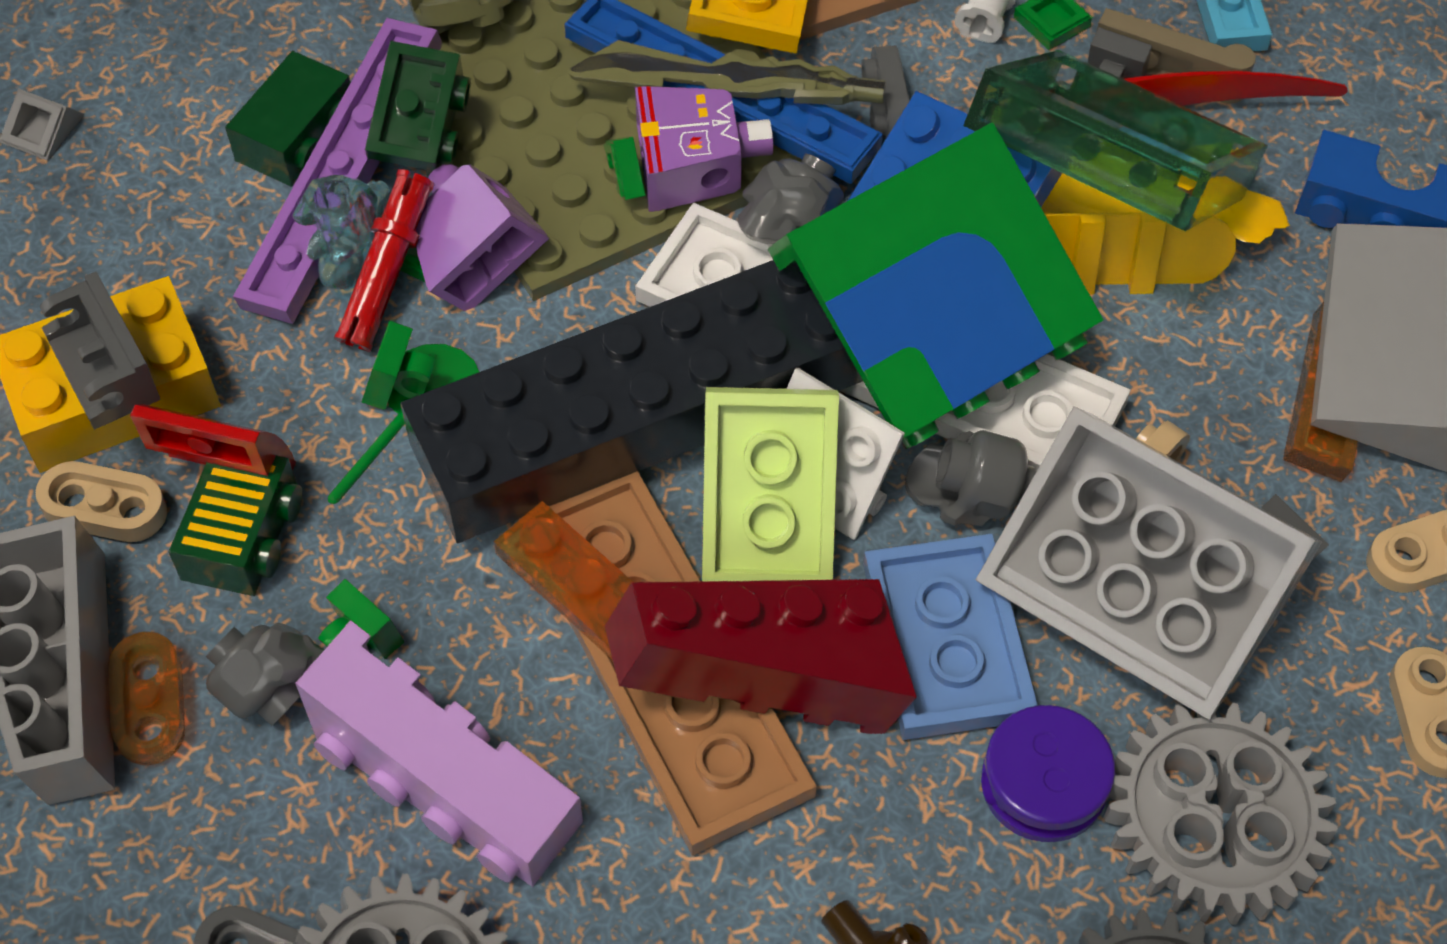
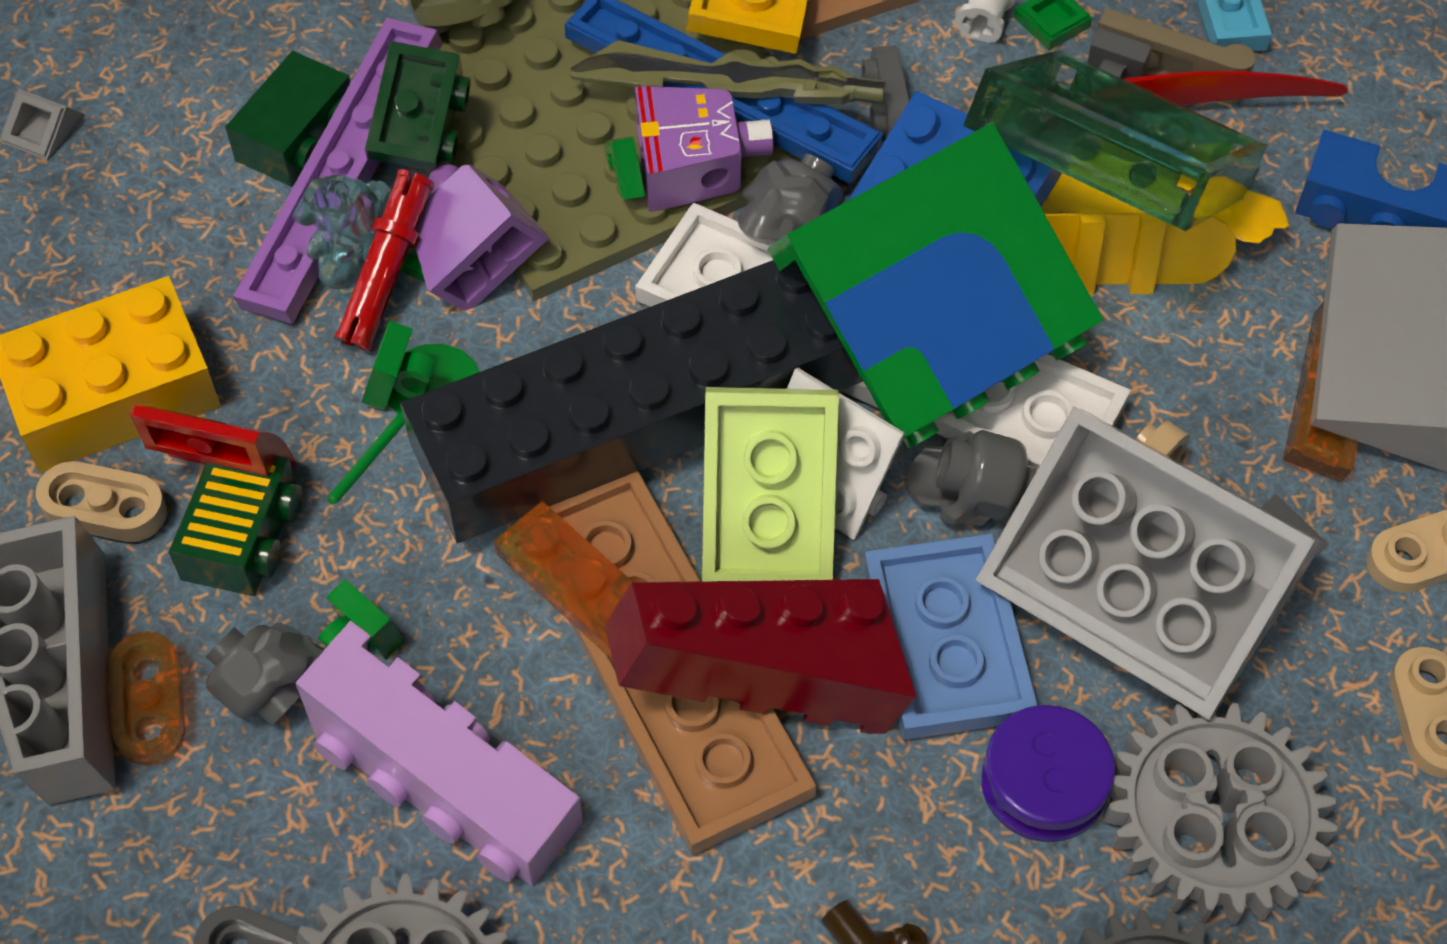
(97, 352): dark grey hinge -> none

